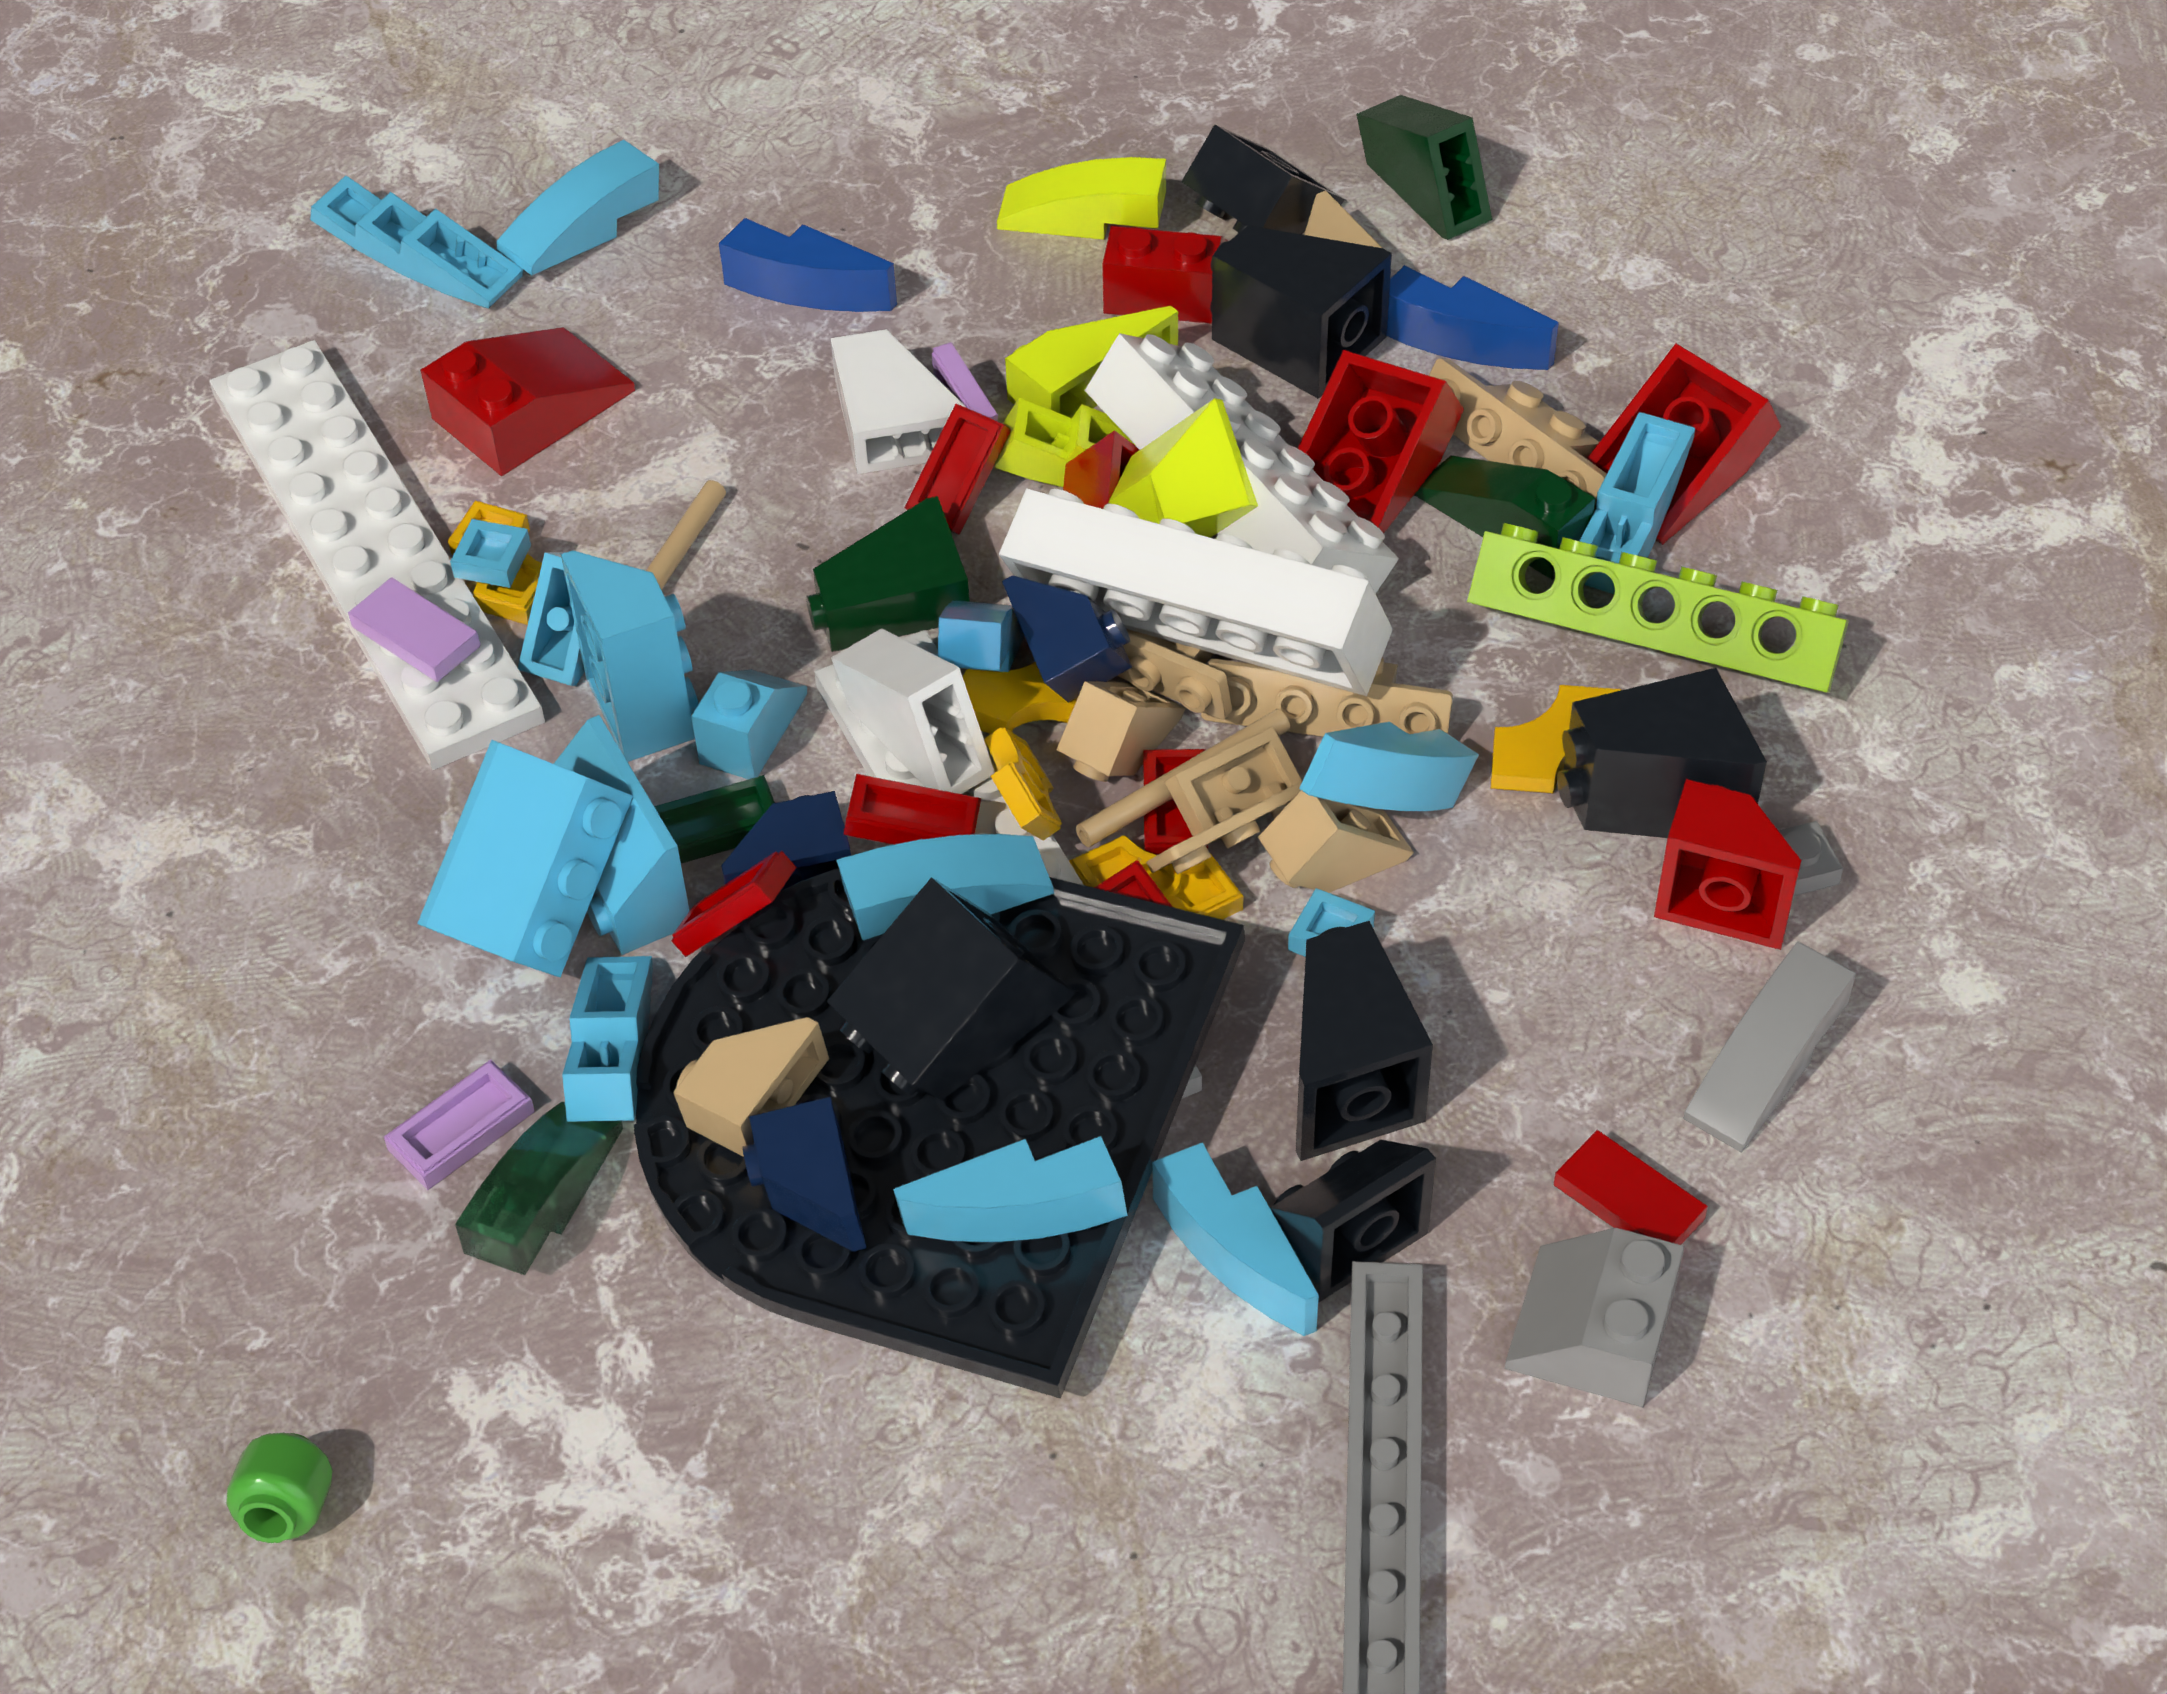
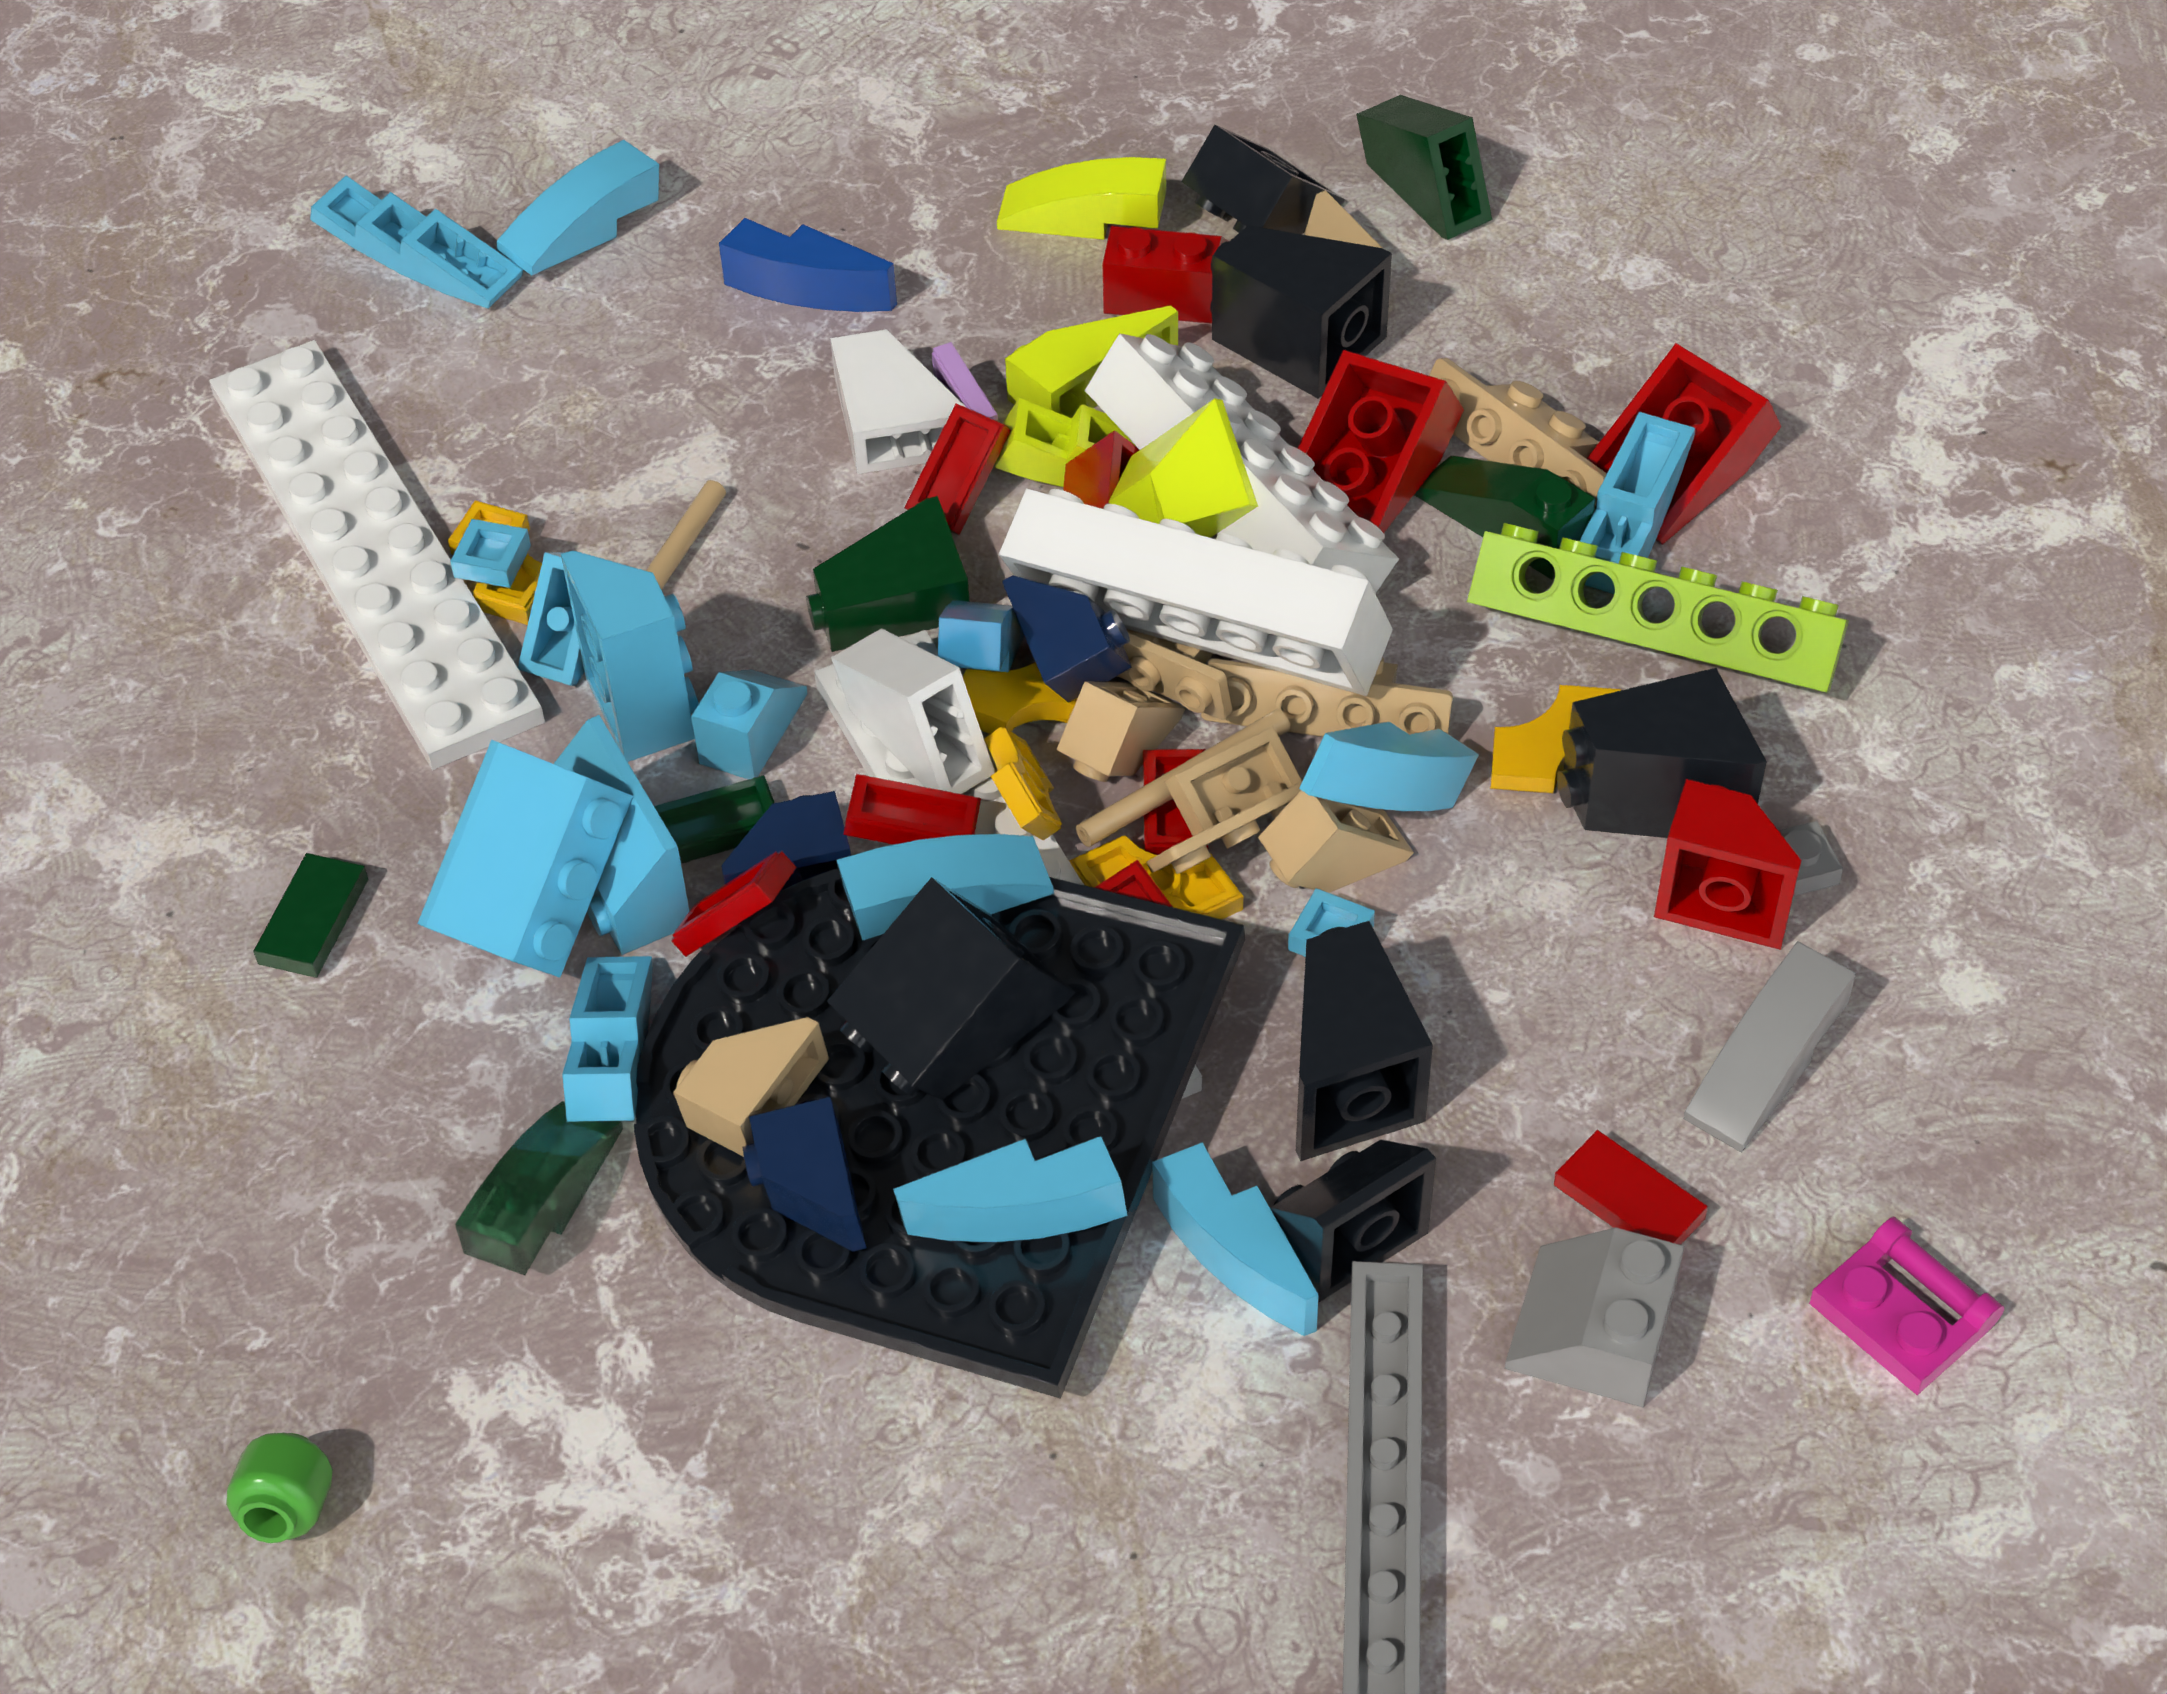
(311, 915): none -> dark green tile
(414, 629): lavender tile -> none
(459, 1124): lavender tile -> none
(519, 393): red slope -> none
(1468, 323): blue slope -> none
(1892, 1320): none -> dark pink plate

